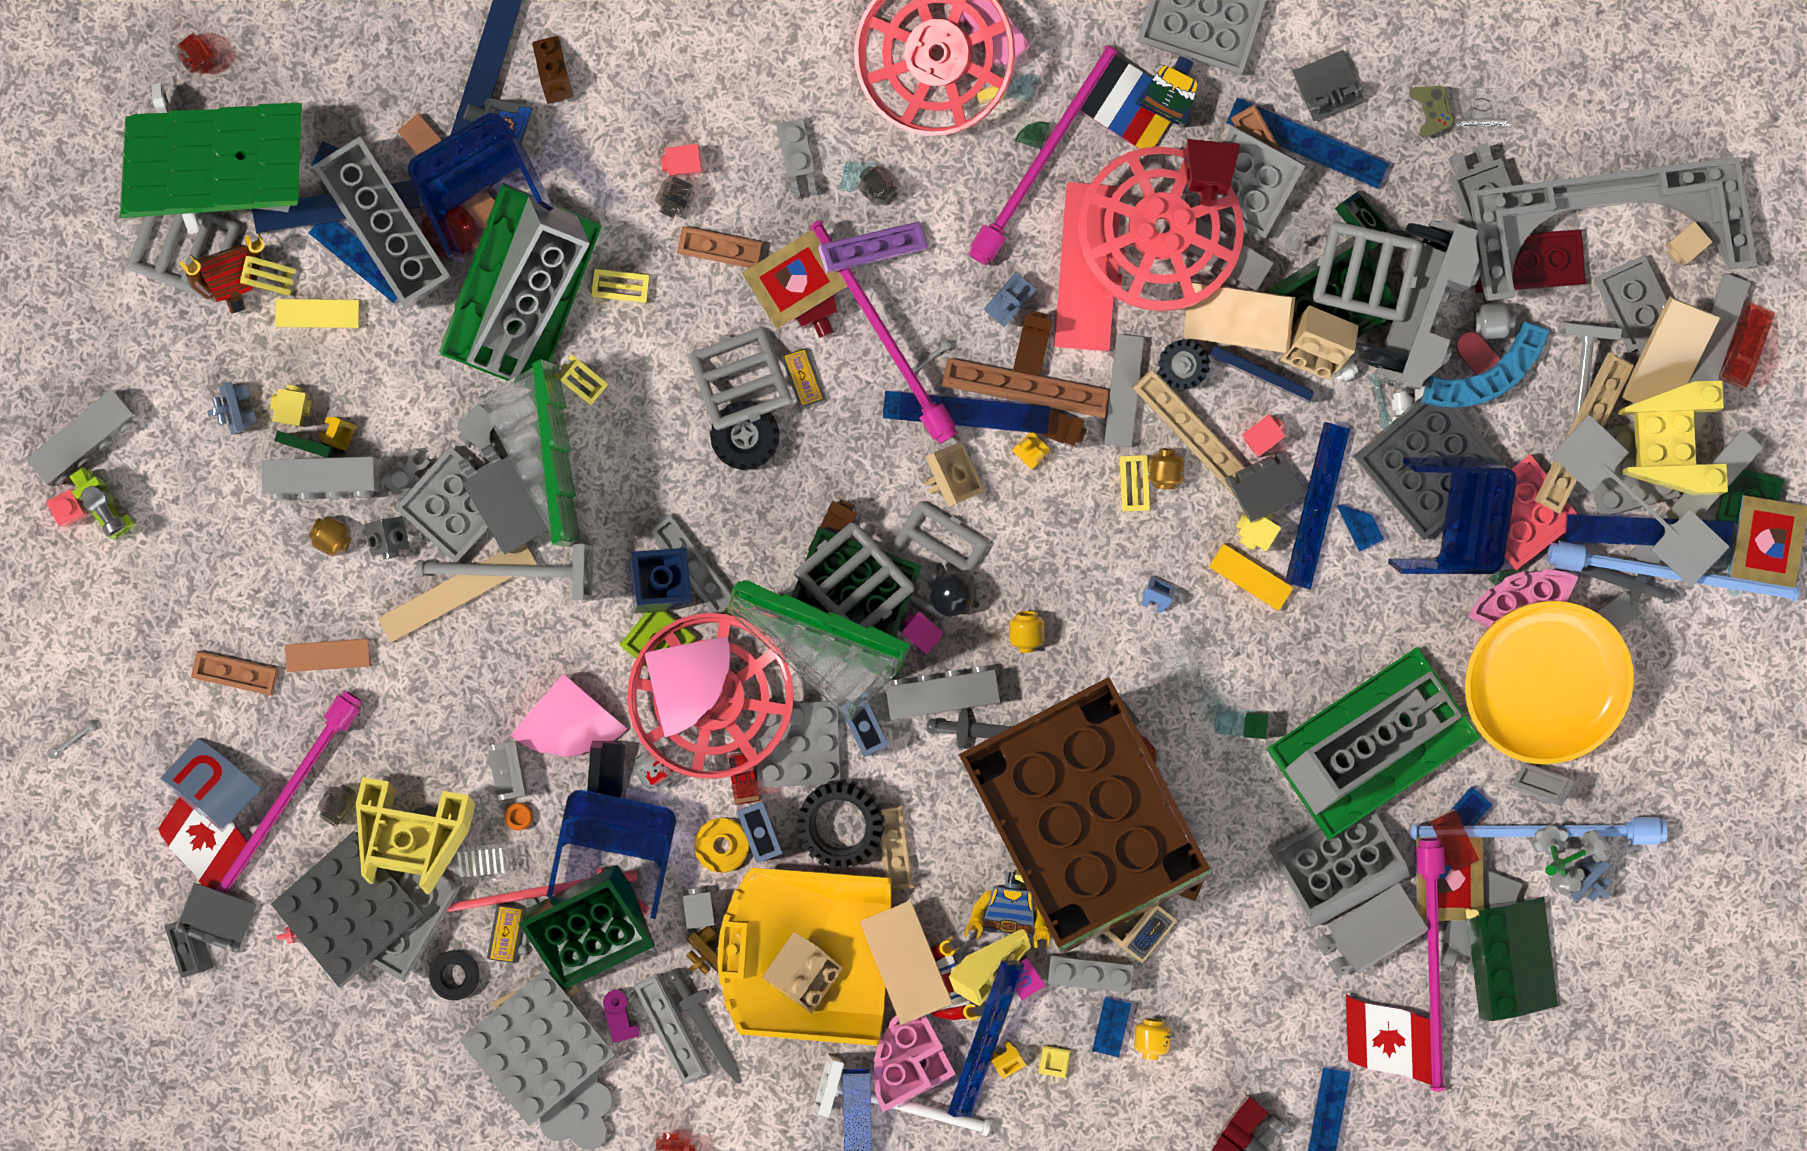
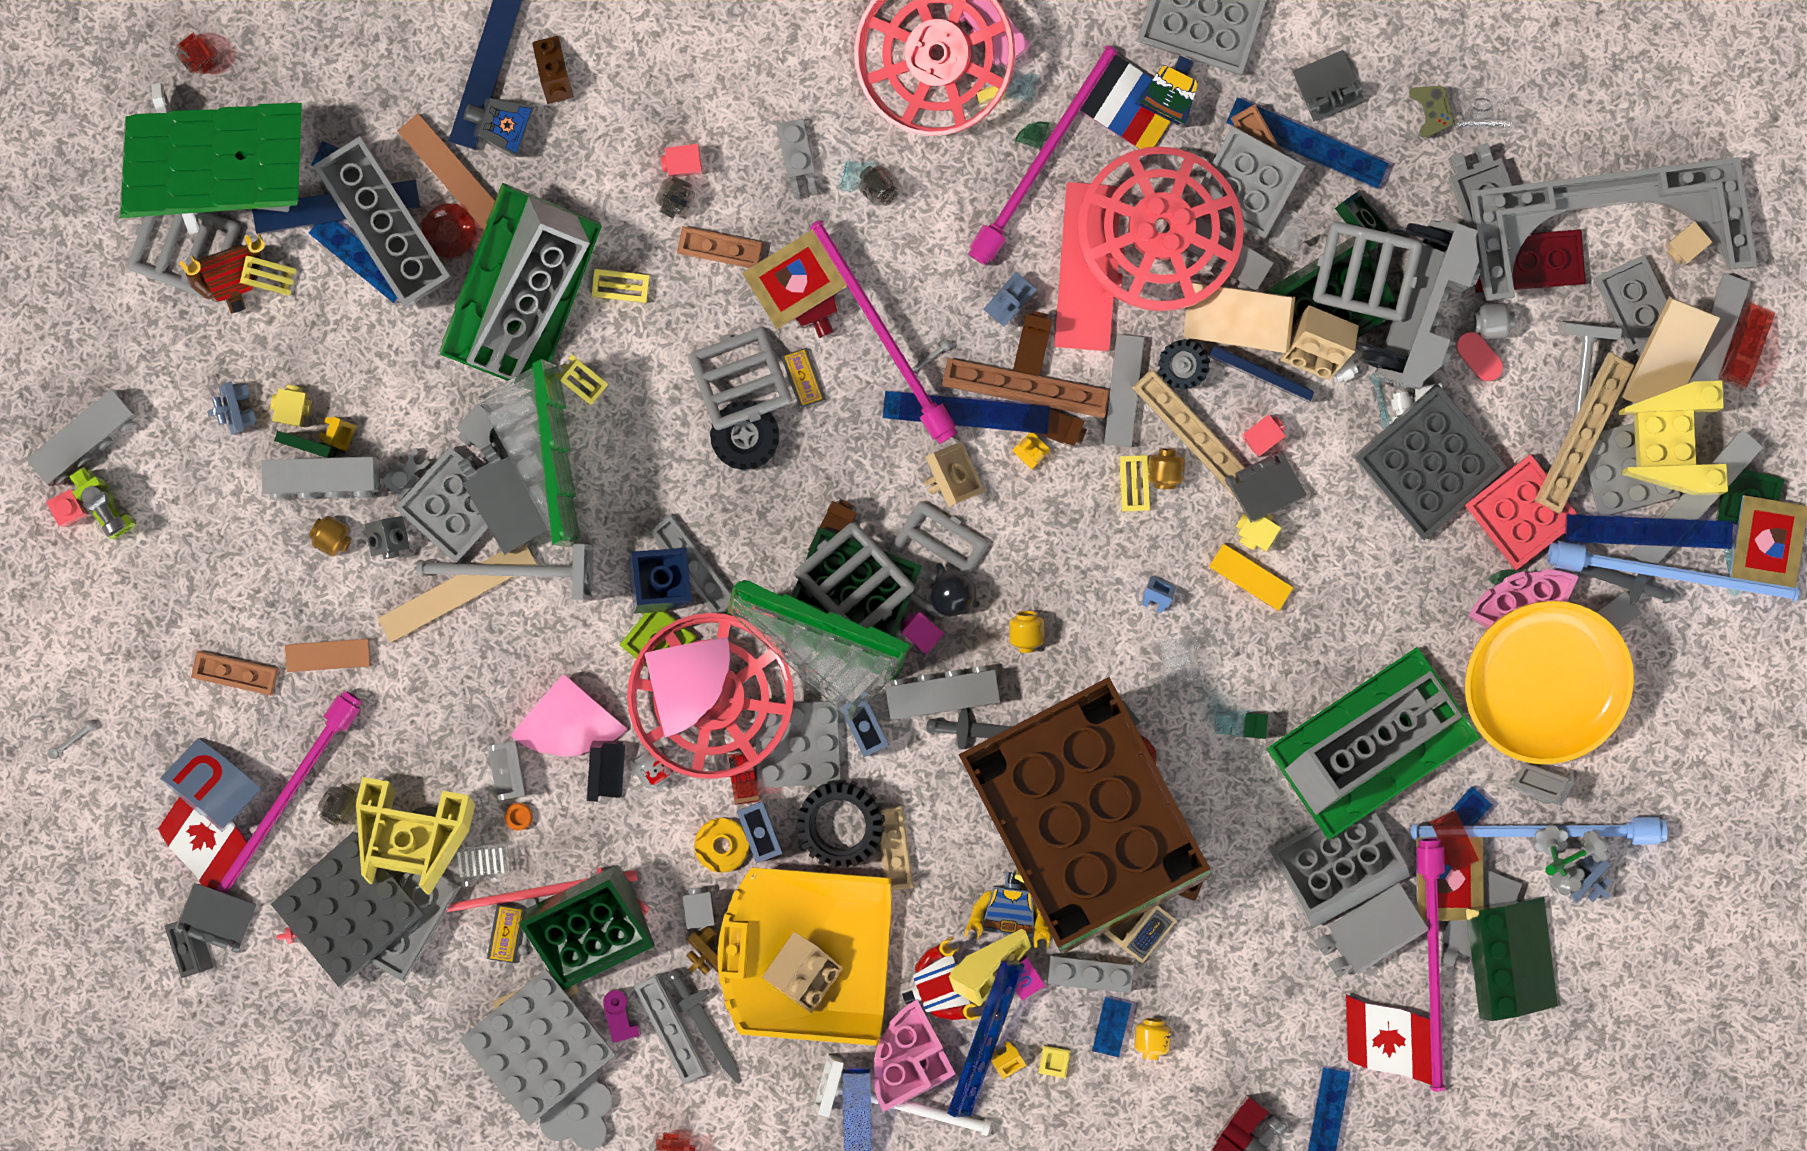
(317, 313): light yellow tile -> none
(437, 979): black tyre -> none
(467, 166): clear blue windscreen -> none
(618, 828): clear blue windscreen -> none
(872, 247): medium lavender tile -> none
(906, 962): tan tile -> none
(1209, 168): dark red torso -> none
(1317, 505): clear blue tile -> none
(1361, 527): clear blue tile -> none
(1474, 517): clear blue windscreen -> none
(1493, 381): dark azure tile -> none
(1592, 456): light grey hinge -> none

